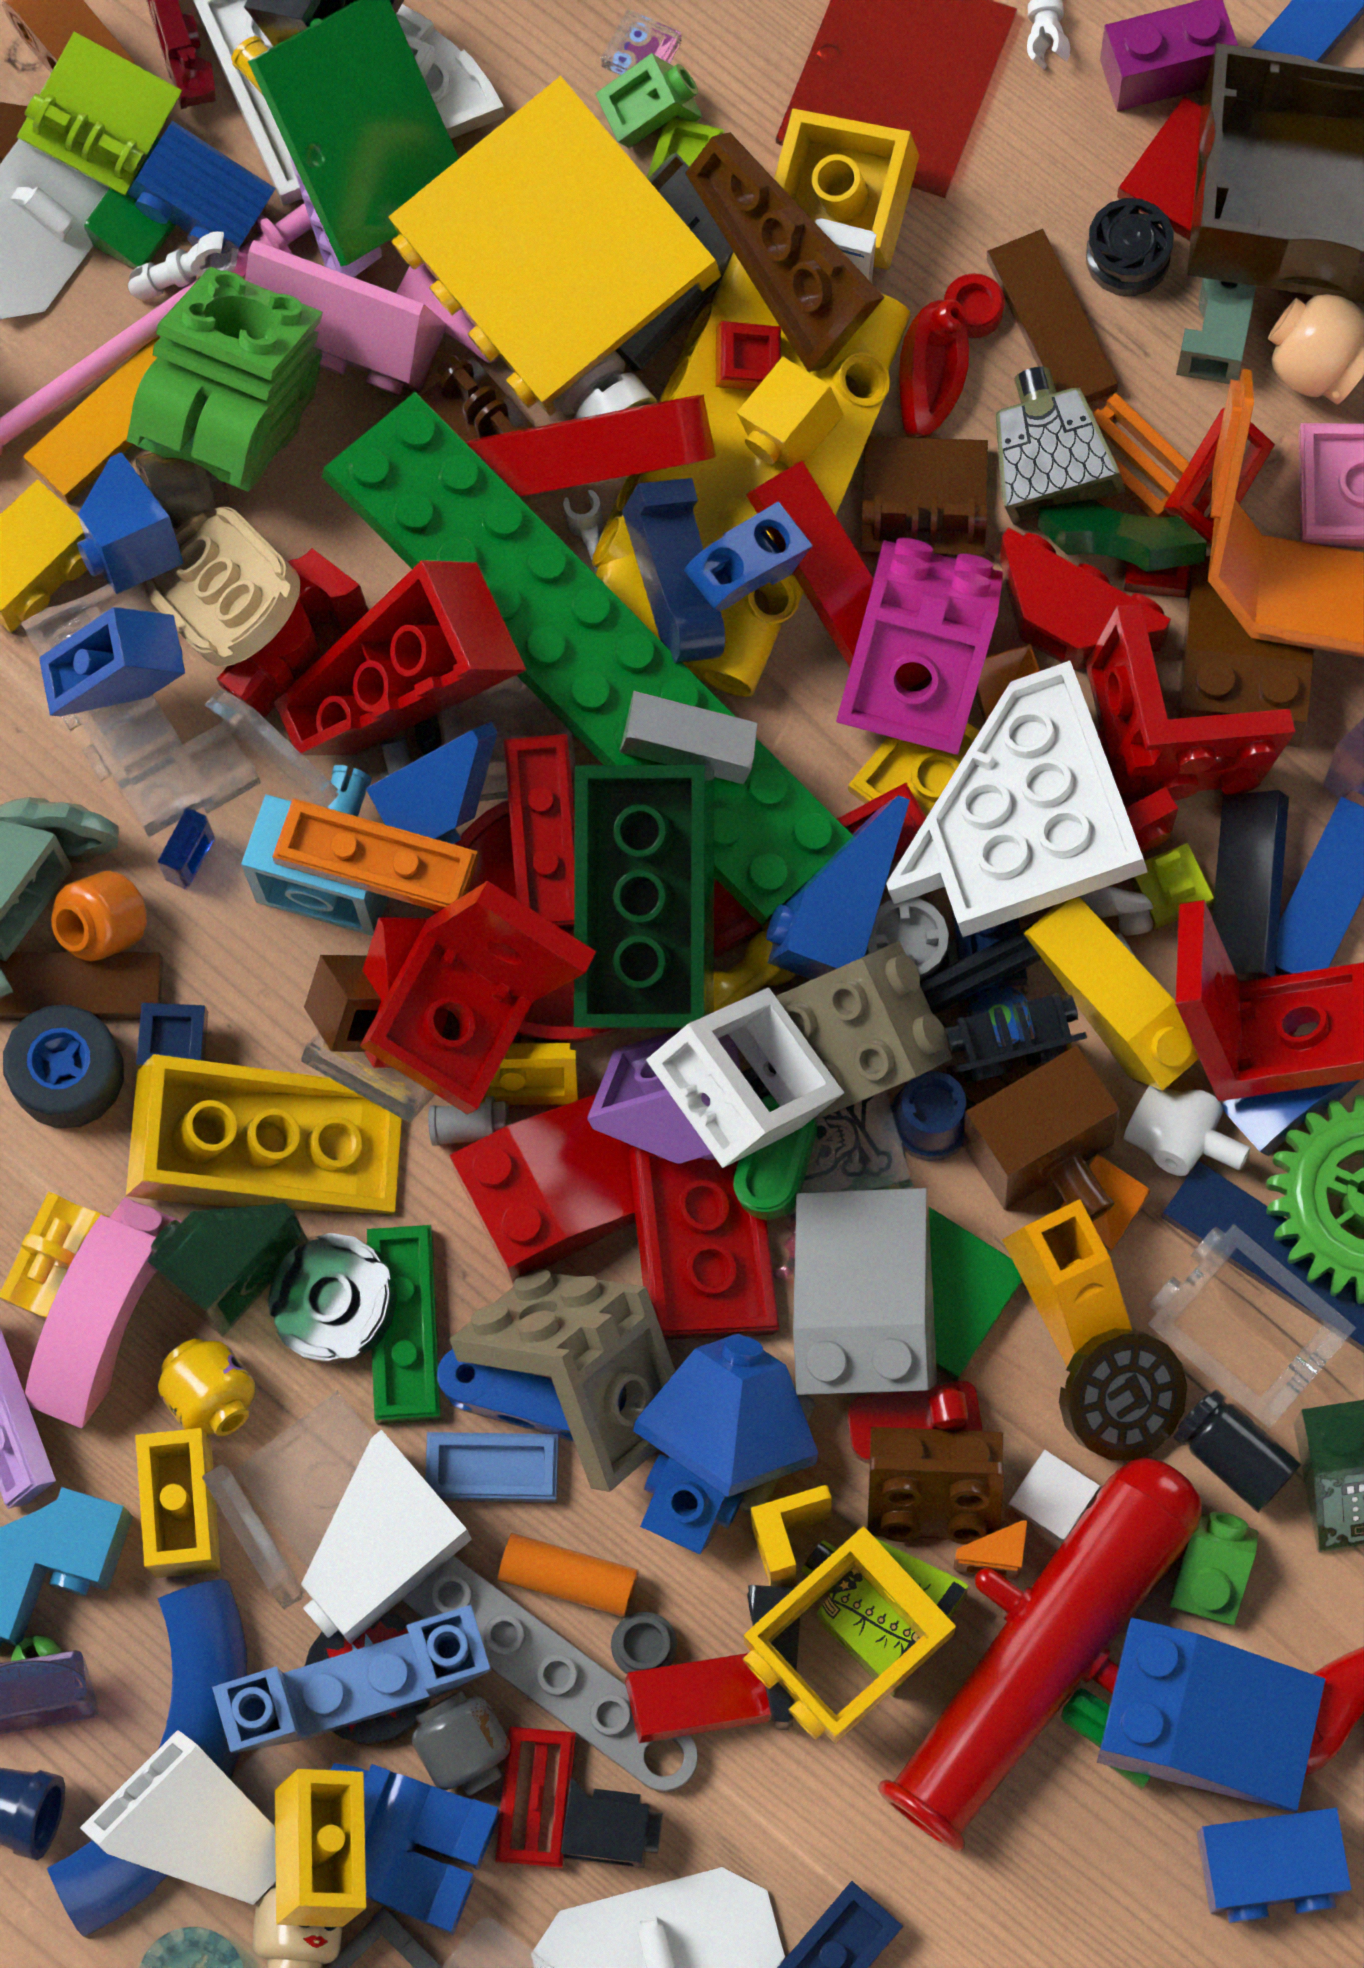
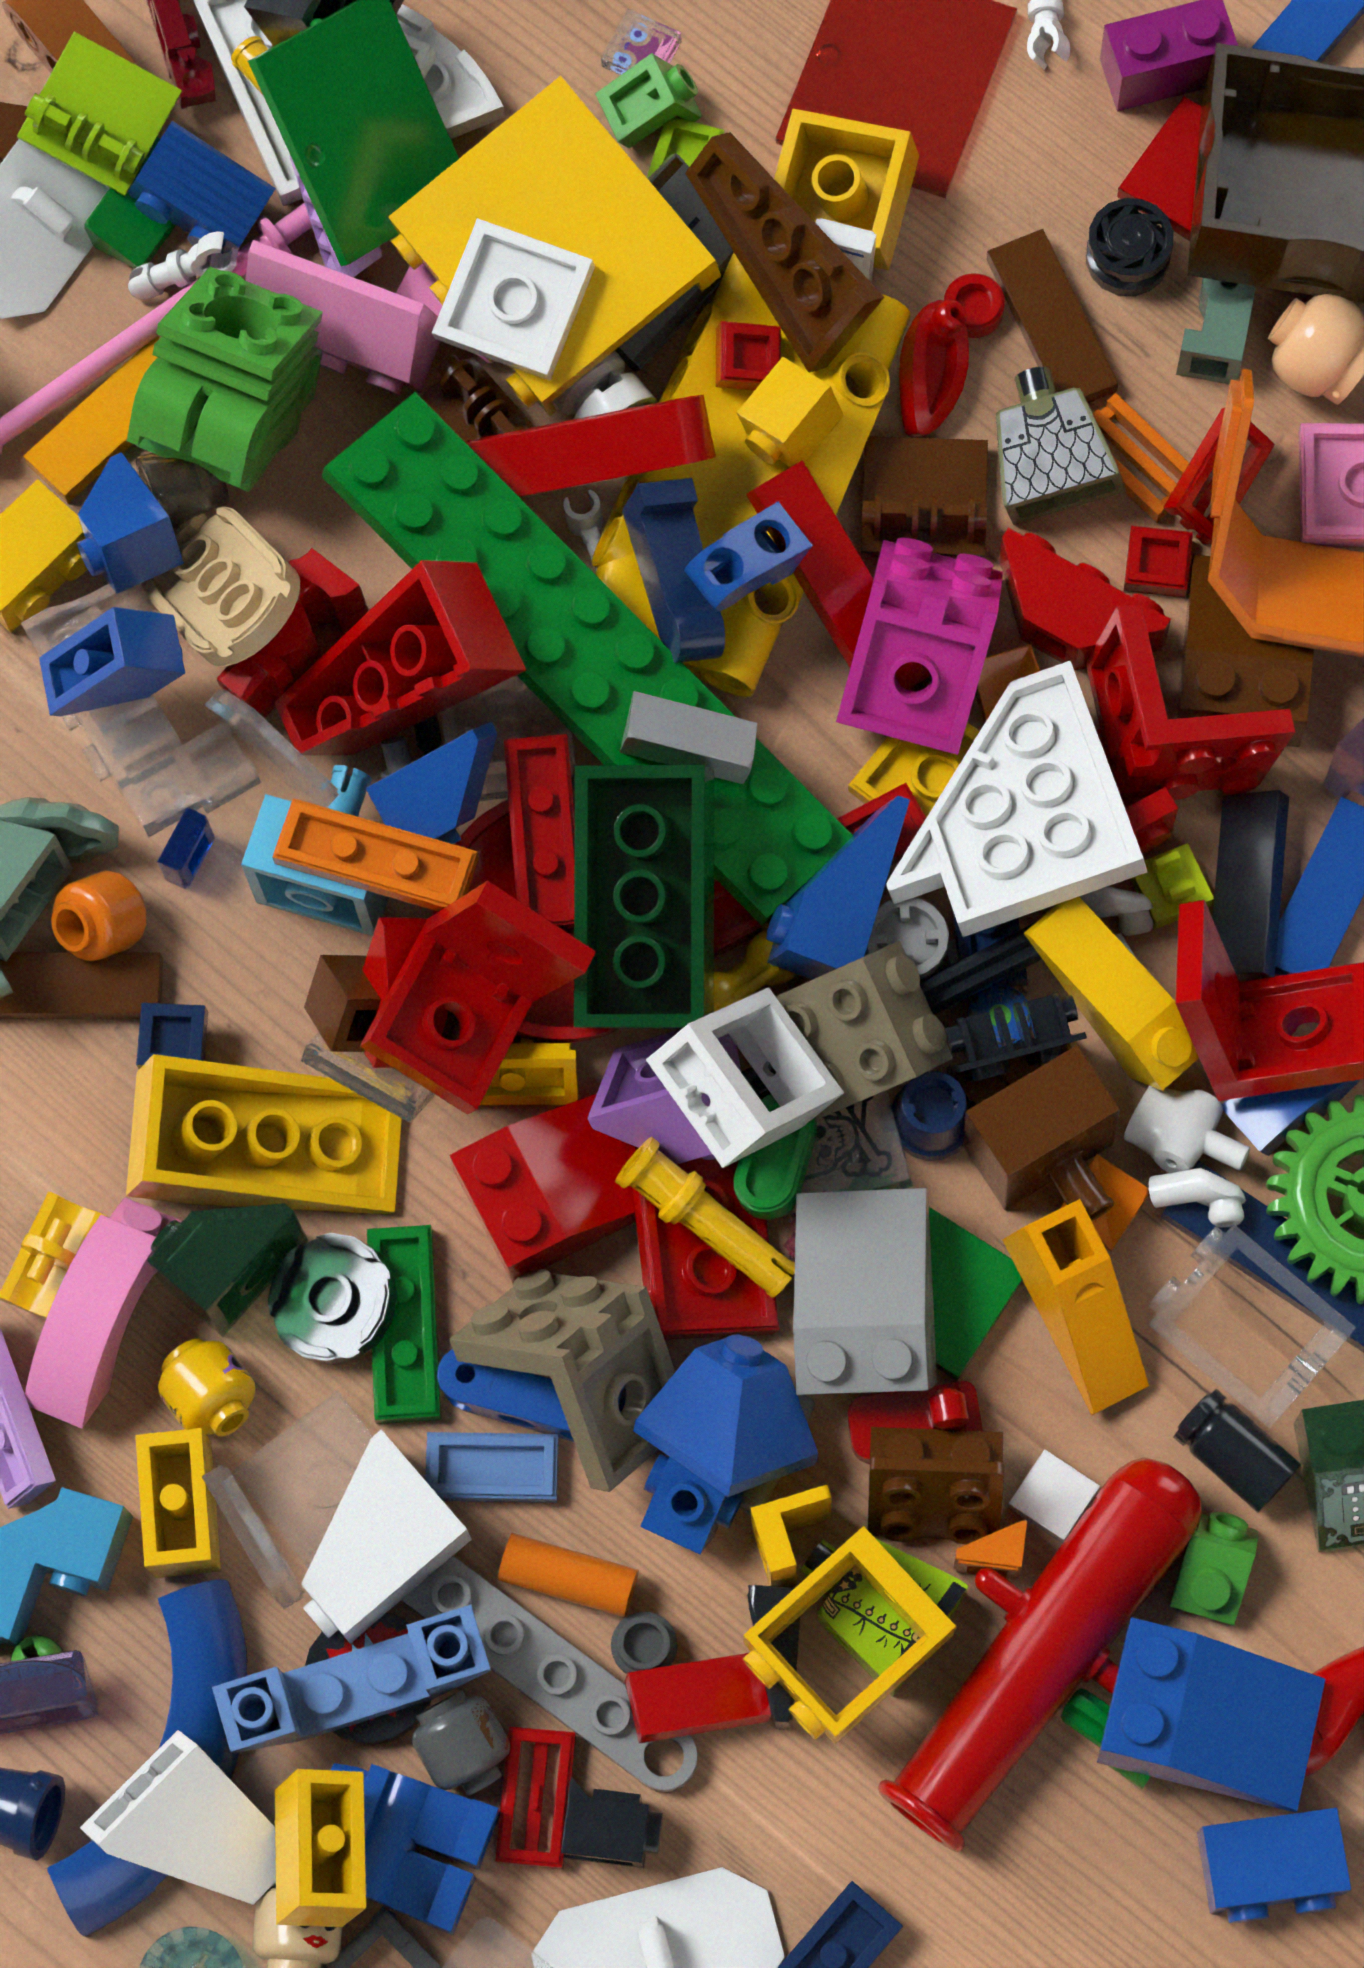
(45, 1049): black wheel -> none
(453, 1126): light grey pin -> none
(513, 299): none -> white tile
(683, 1199): none -> yellow pin
(1099, 530): dark green tile -> none
(1123, 1394): dark brown tile -> none
(1200, 1186): none -> white arm

